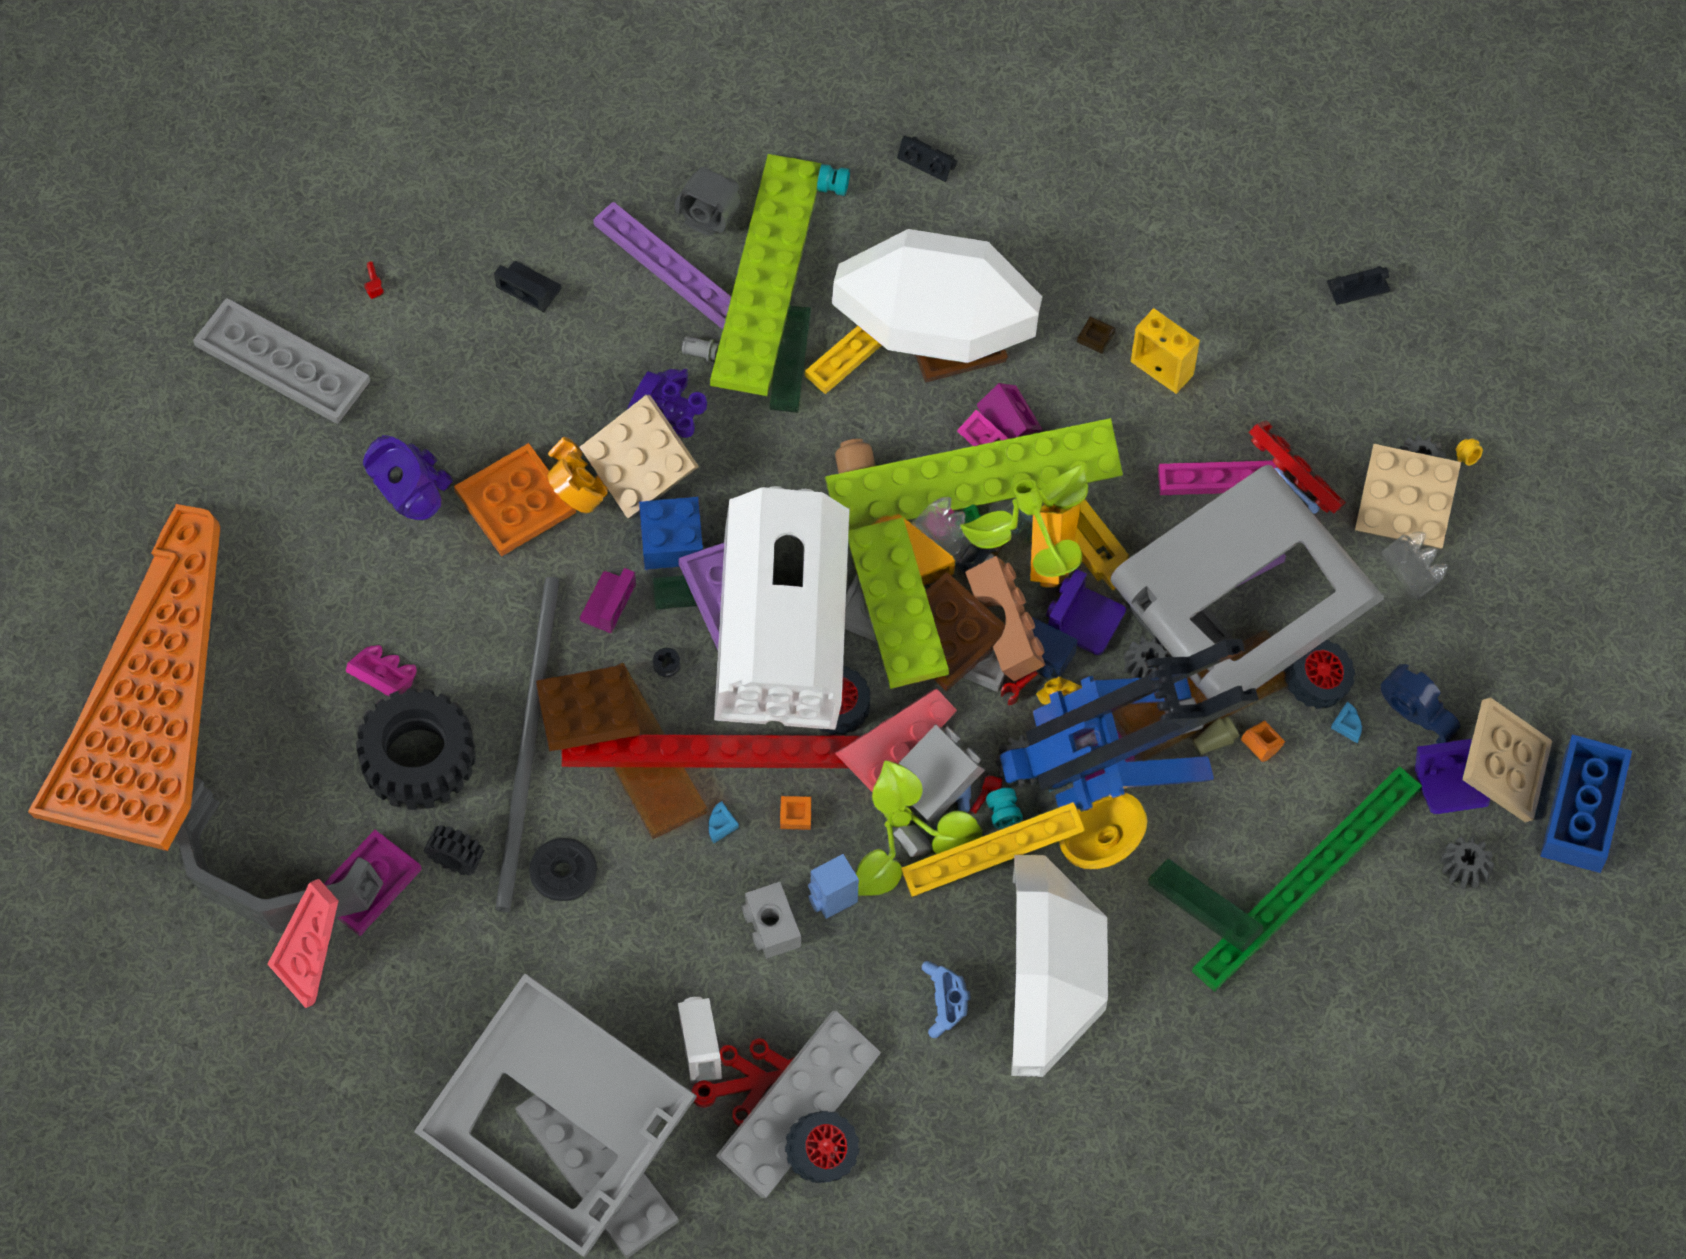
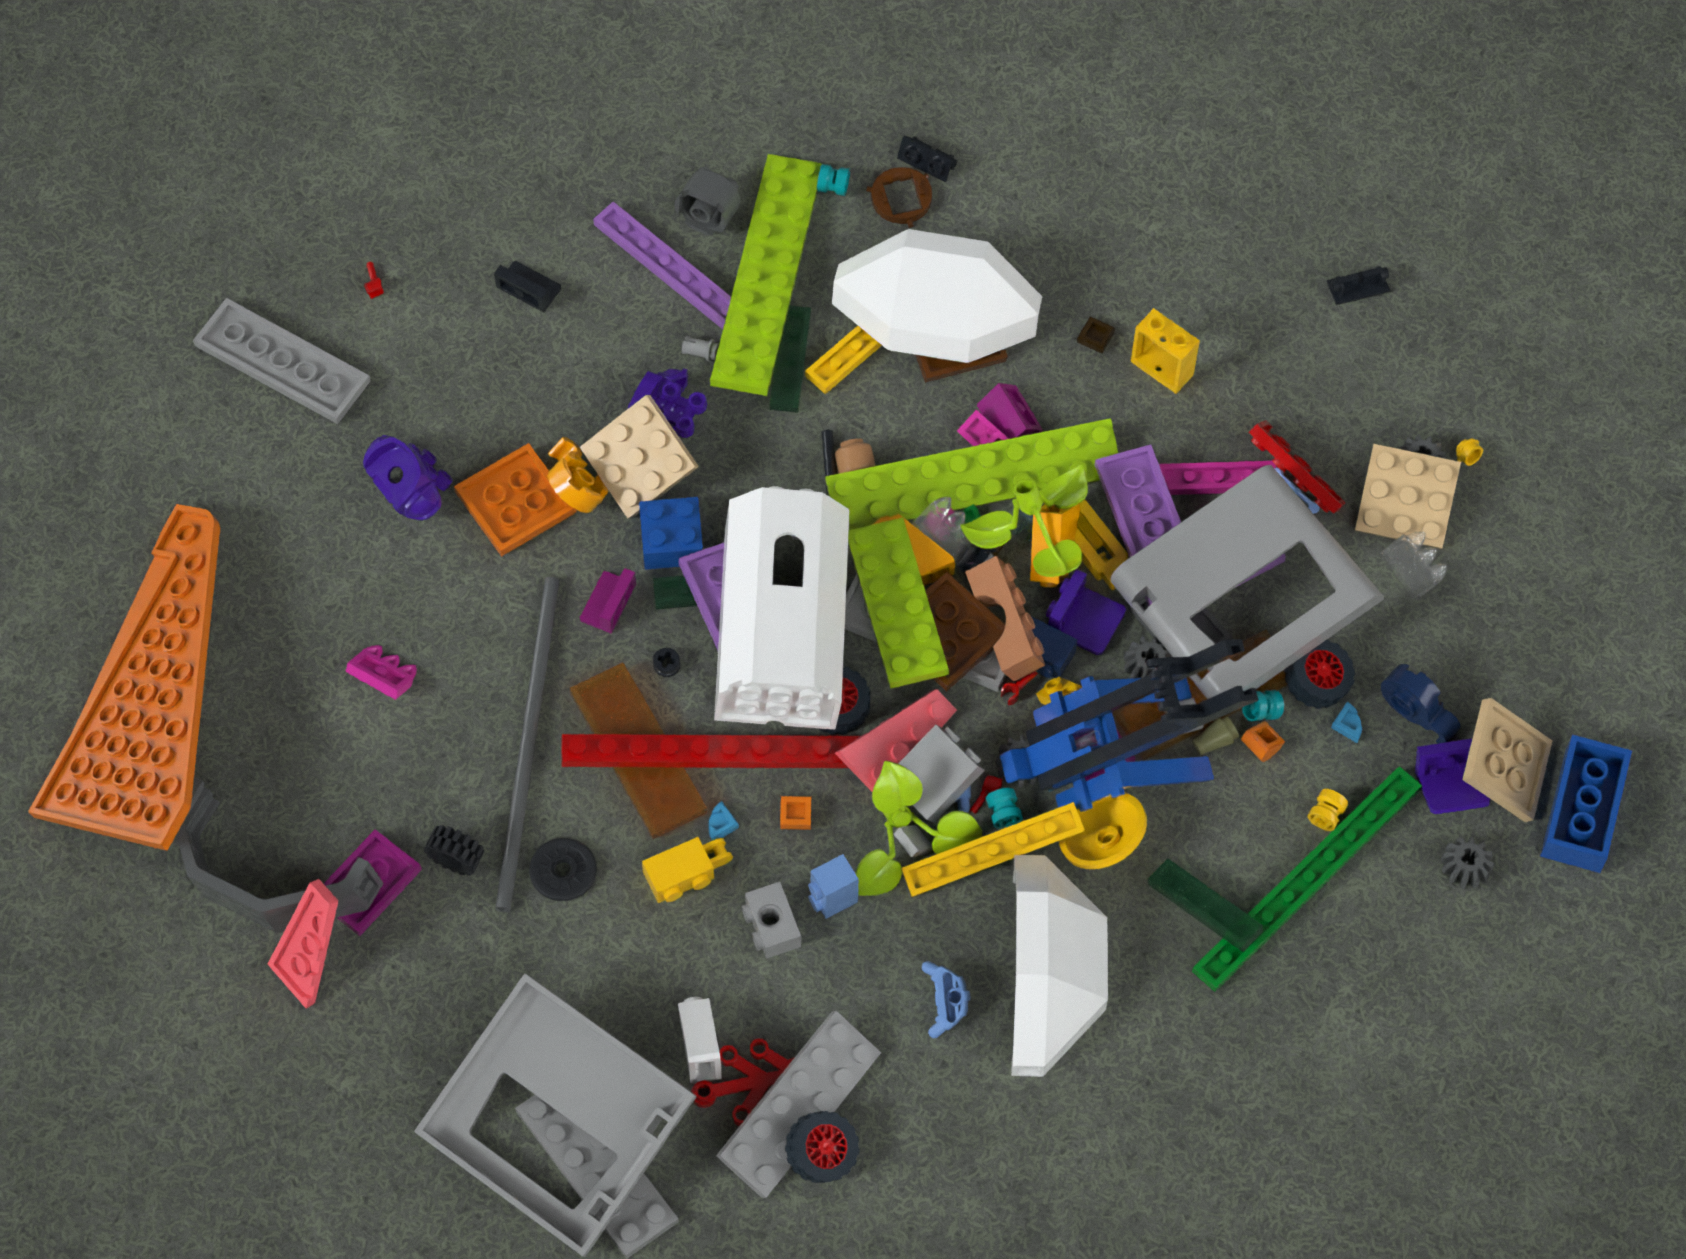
(410, 713): black tyre -> none
(587, 707): reddish brown plate -> none
(684, 868): none -> yellow brick
(828, 453): none -> black bar
(880, 200): none -> reddish brown piece
(1137, 497): none -> medium lavender plate
(1268, 707): none -> teal wheel
(1328, 809): none -> yellow wheel

